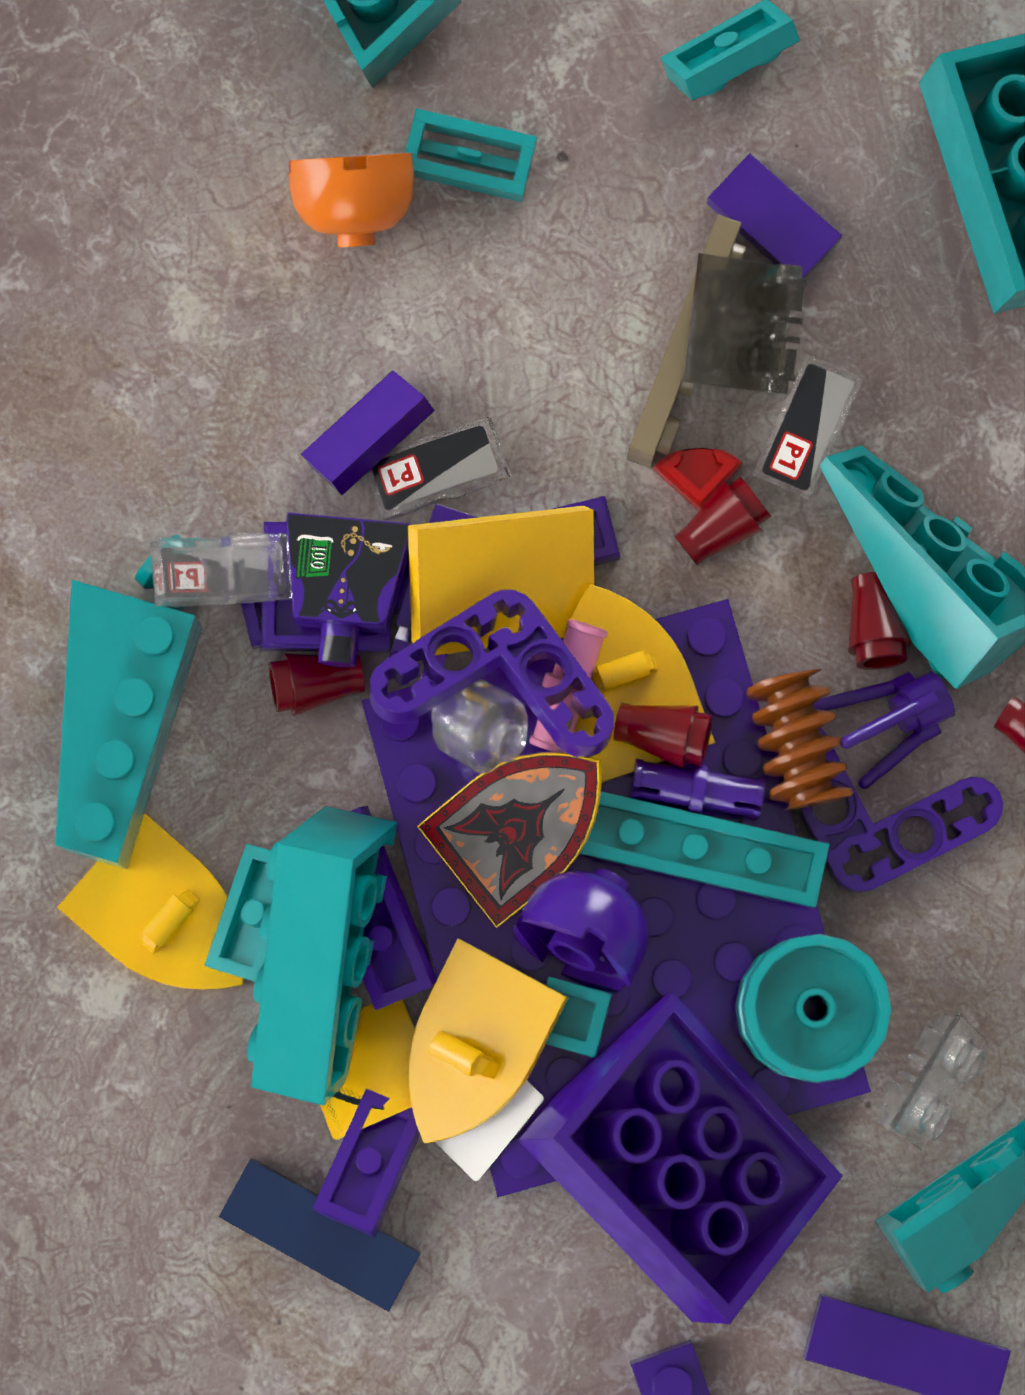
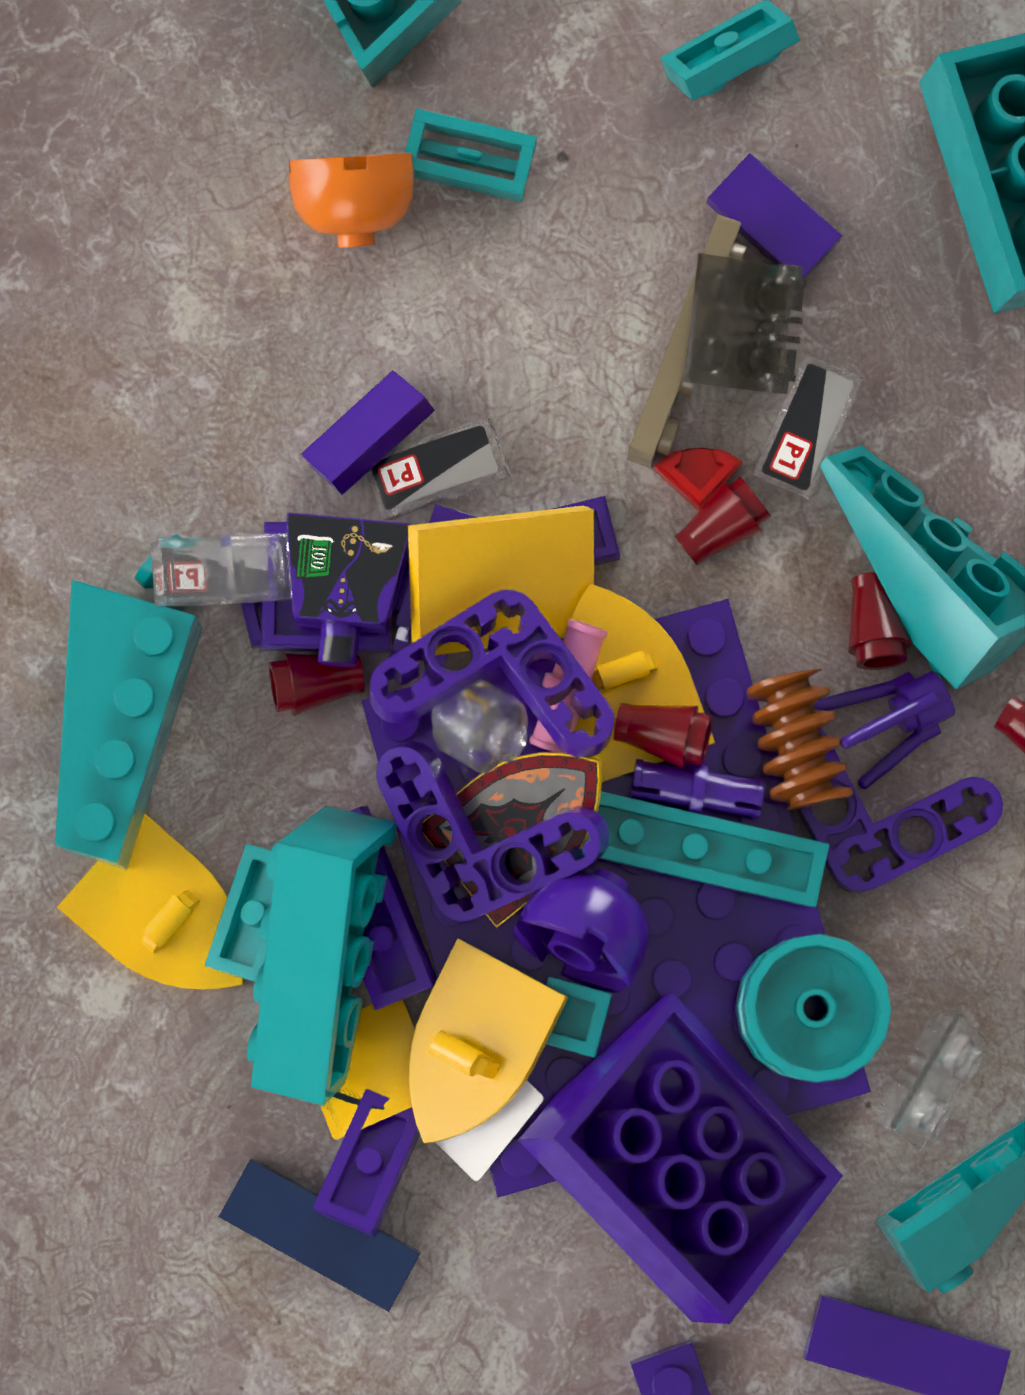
(482, 865): none -> dark purple beam

